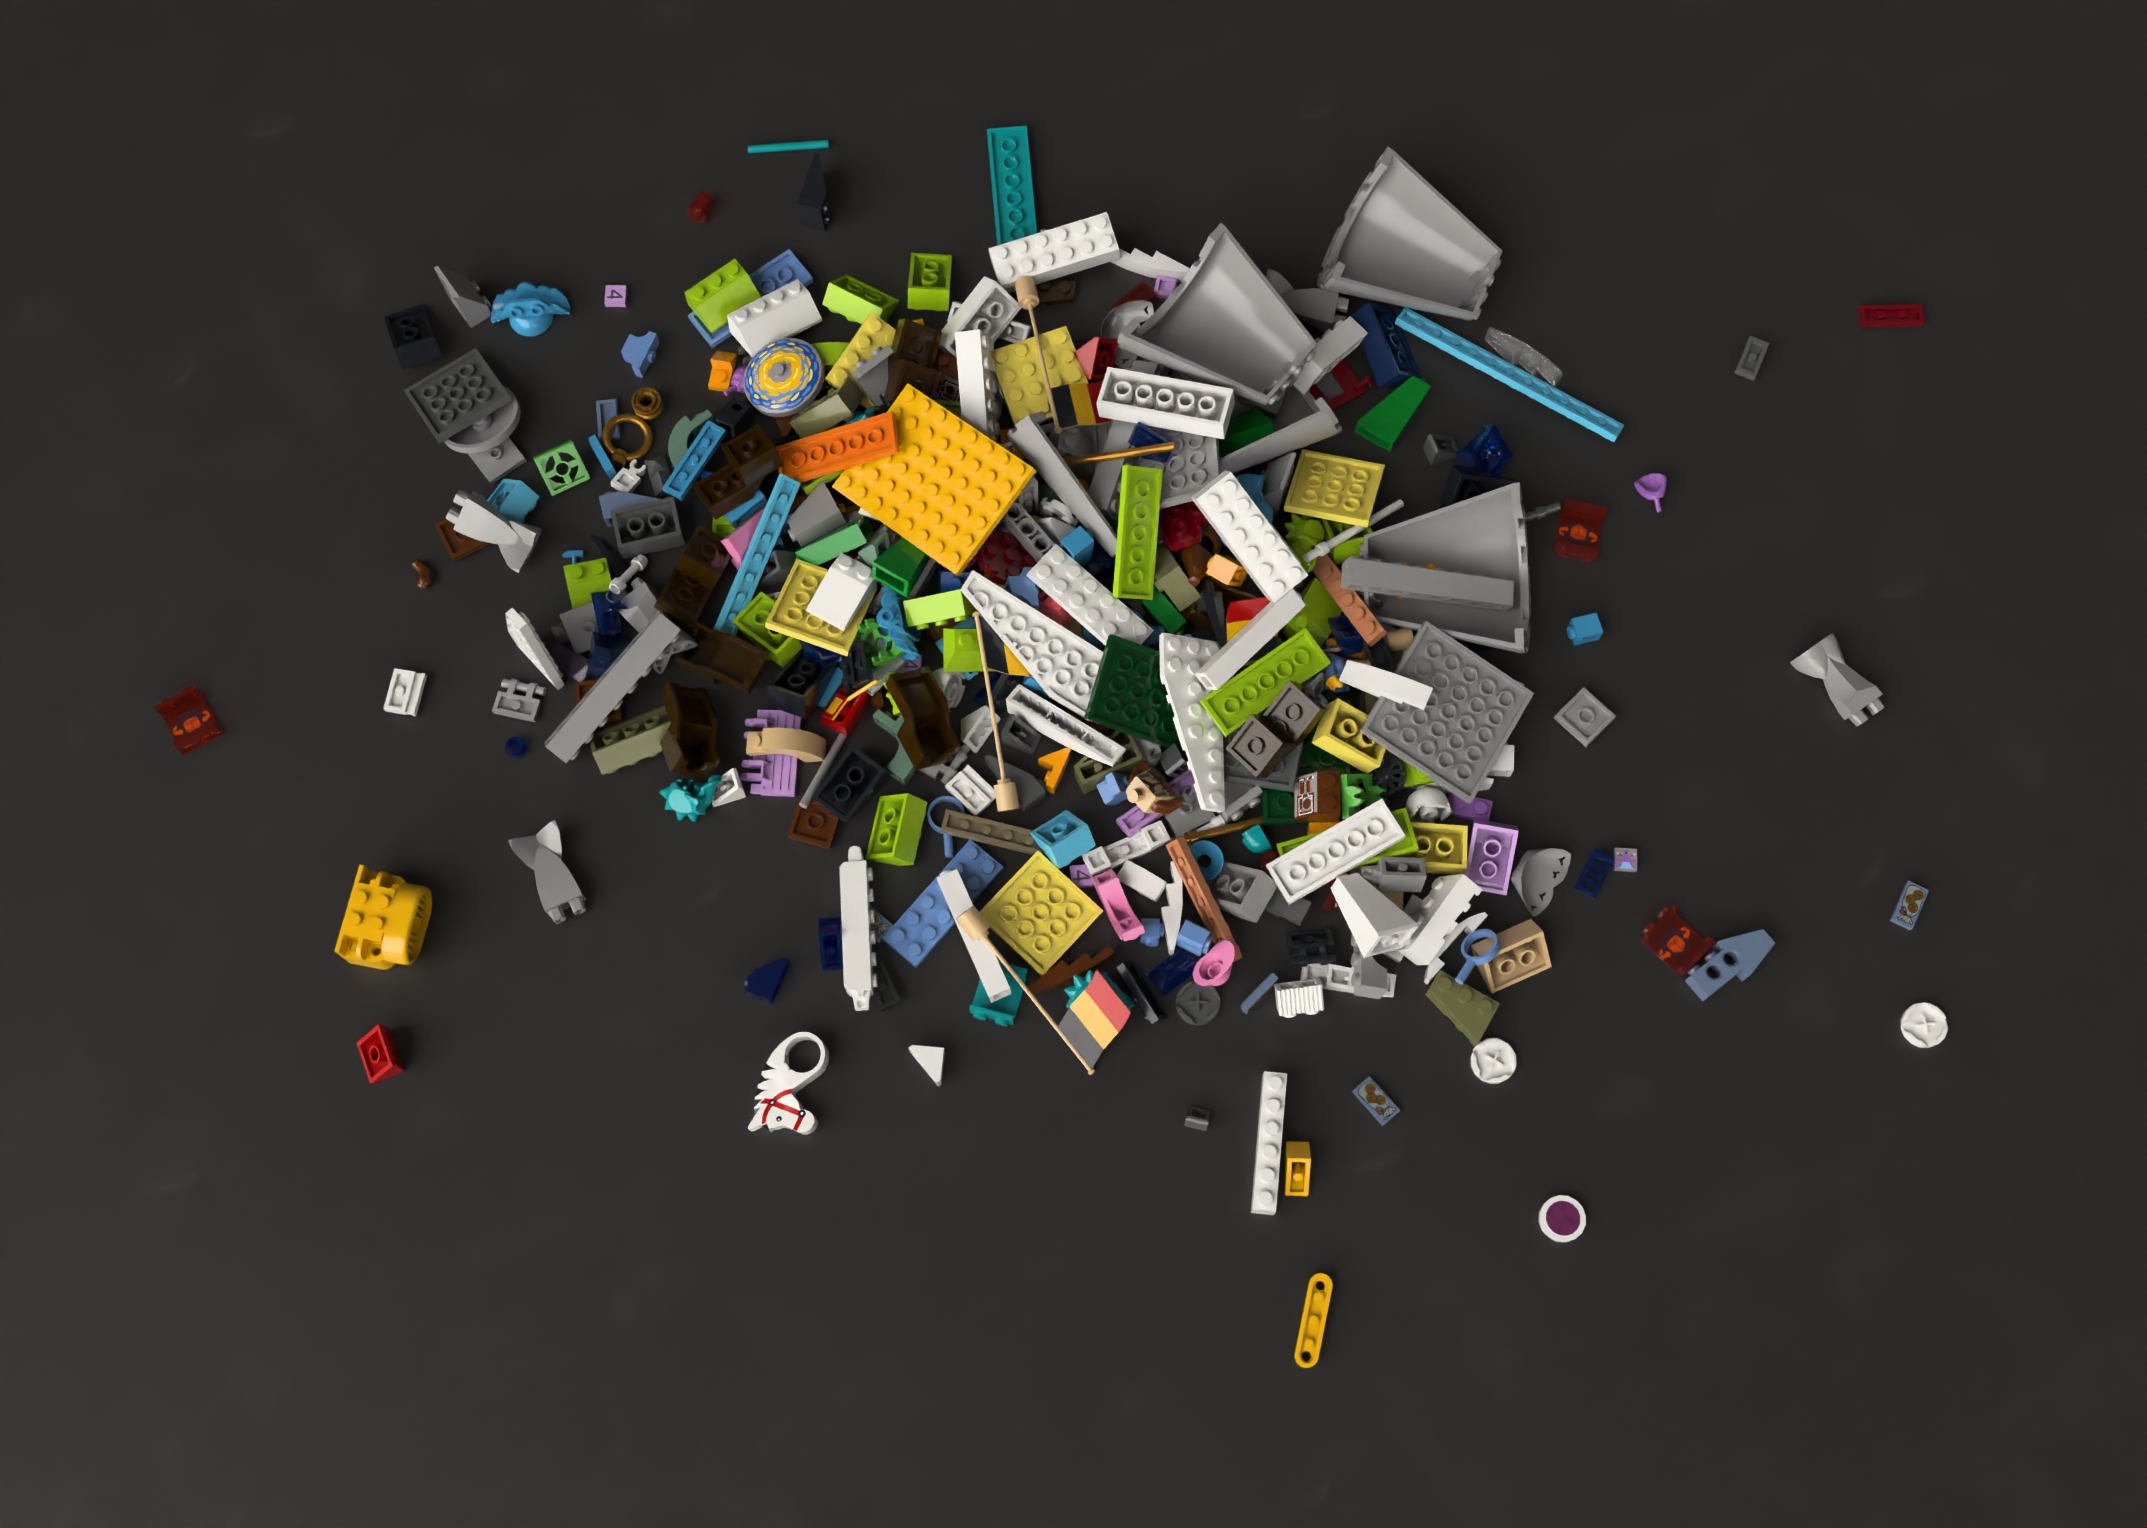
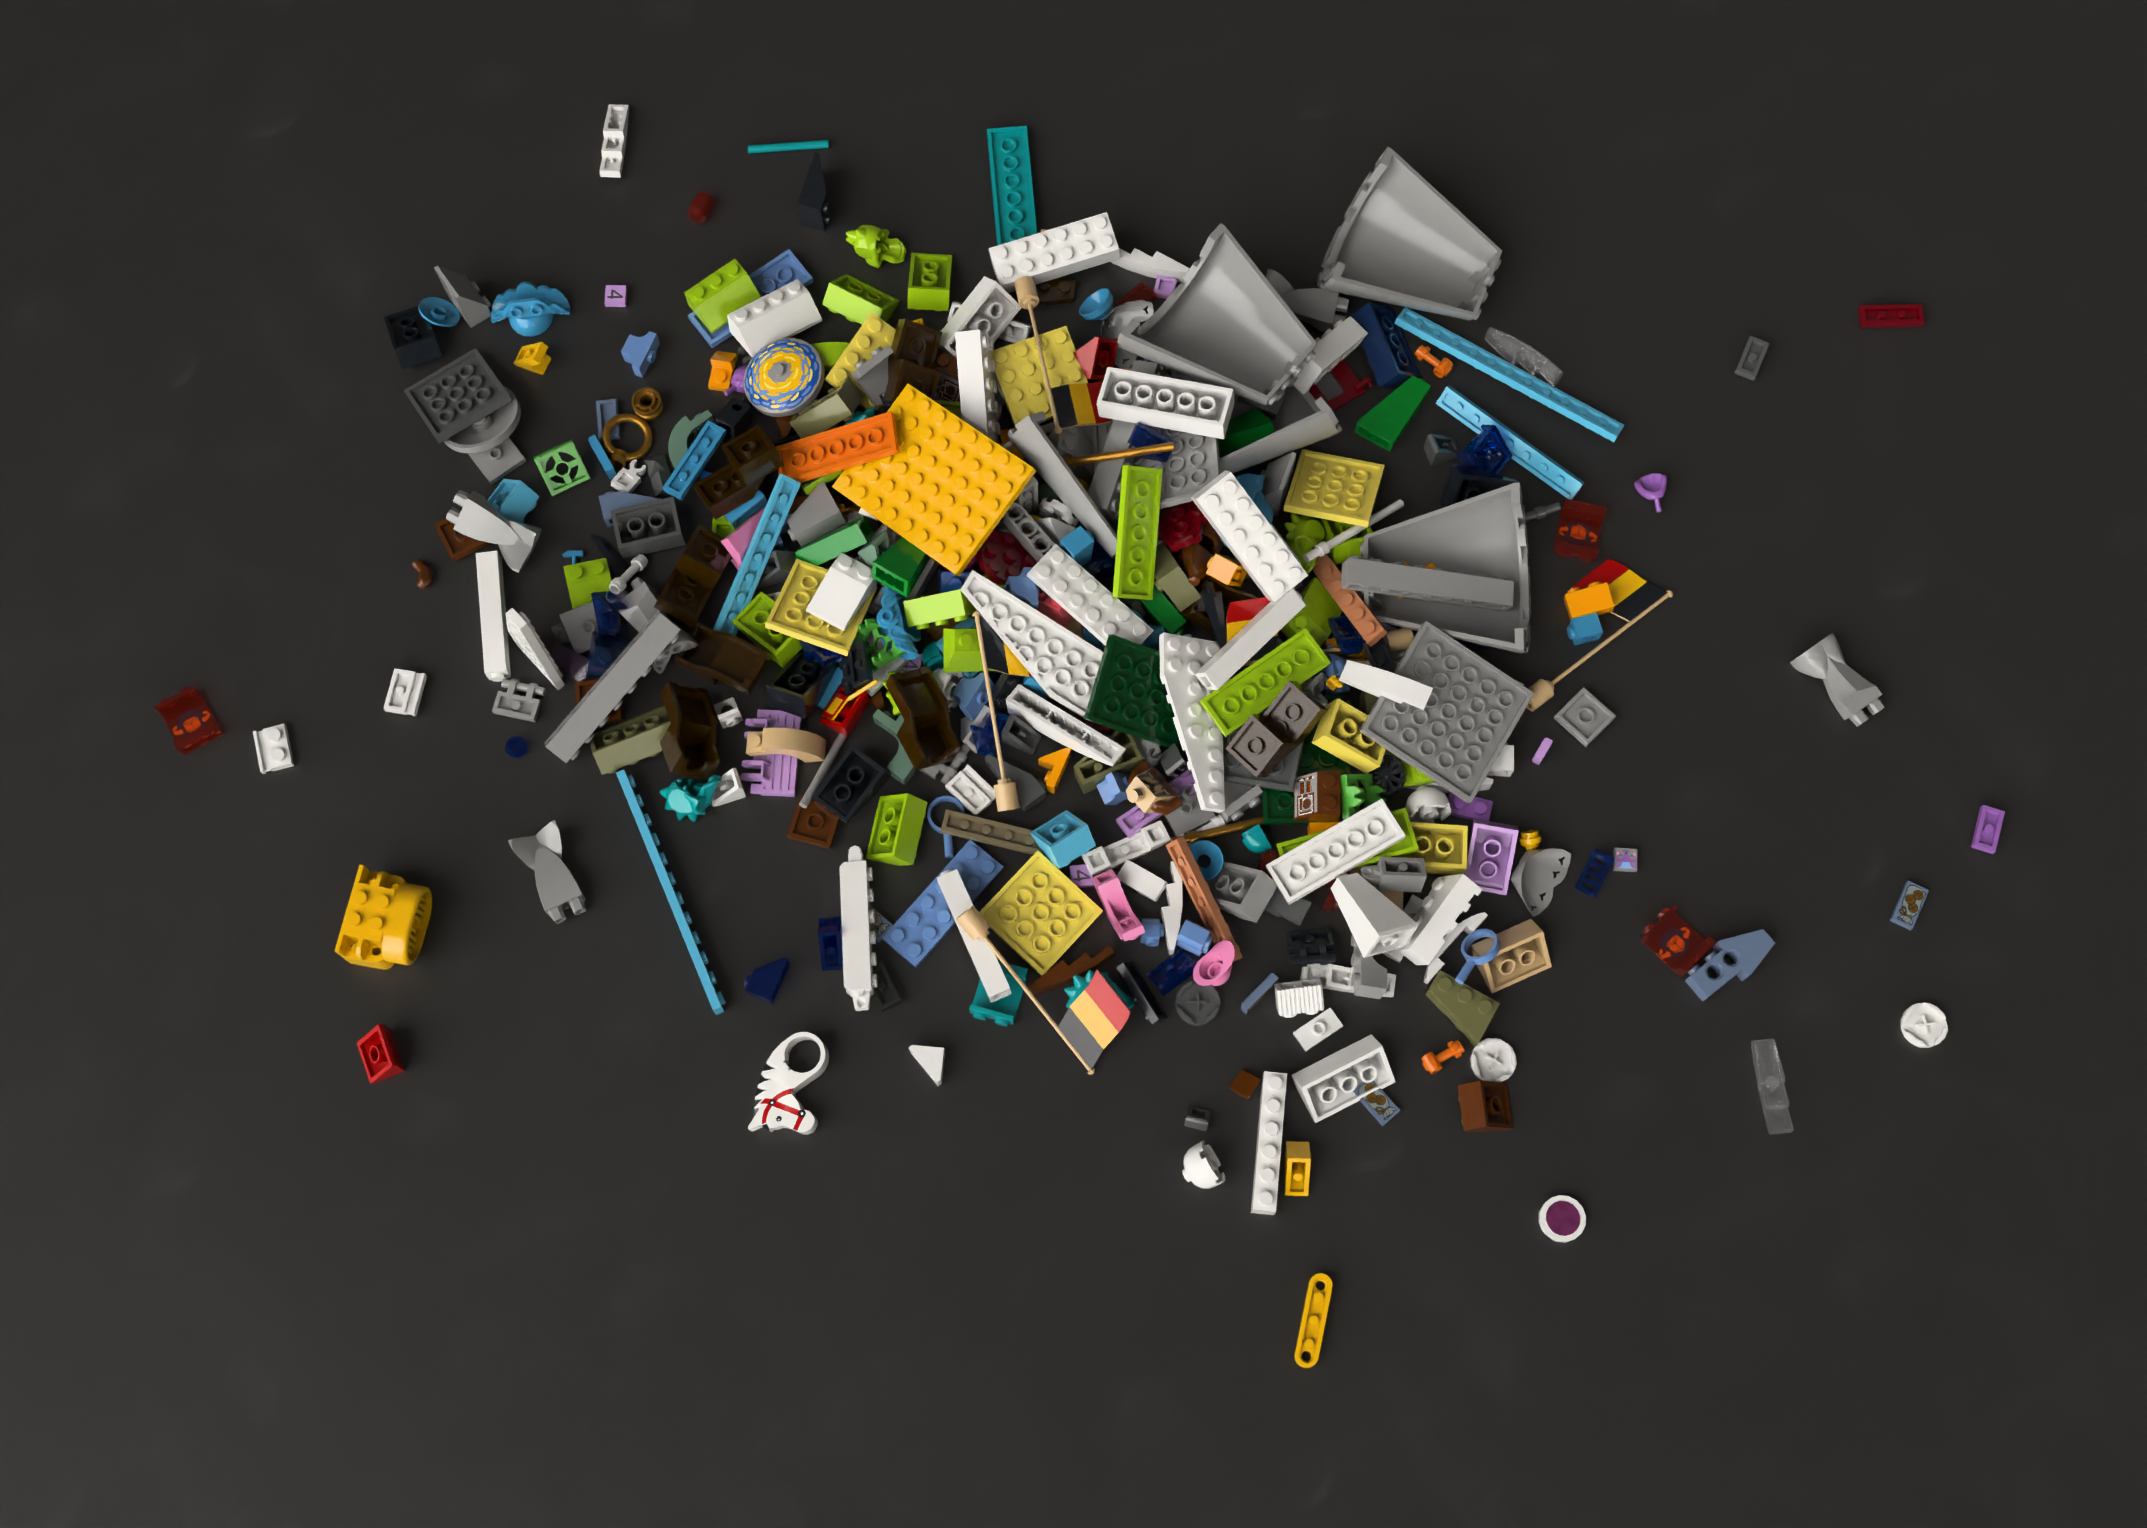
(273, 748): none -> white plate
(439, 311): none -> dark azure dish
(493, 616): none -> white brick
(533, 358): none -> yellow slope
(614, 140): none -> white slope
(674, 898): none -> medium azure plate
(730, 717): none -> white bracket
(875, 245): none -> lime head
(932, 656): none -> teal piece
(972, 695): none -> medium blue brick
(984, 737): none -> clear blue slope
(1097, 305): none -> dark azure piece
(1202, 1166): none -> white cylinder
(1245, 1084): none -> reddish brown slope
(1318, 1029): none -> white plate
(1331, 1081): none -> white slope
(1432, 1062): none -> orange bar
(1442, 367): none -> orange bar
(1485, 1106): none -> reddish brown slope
(1522, 450): none -> medium azure plate
(1530, 839): none -> yellow plate
(1539, 755): none -> lavender tile
(1589, 600): none -> light orange brick
(1632, 600): none -> flag
(1771, 1086): none -> clear slope
(1987, 829): none -> medium lavender plate

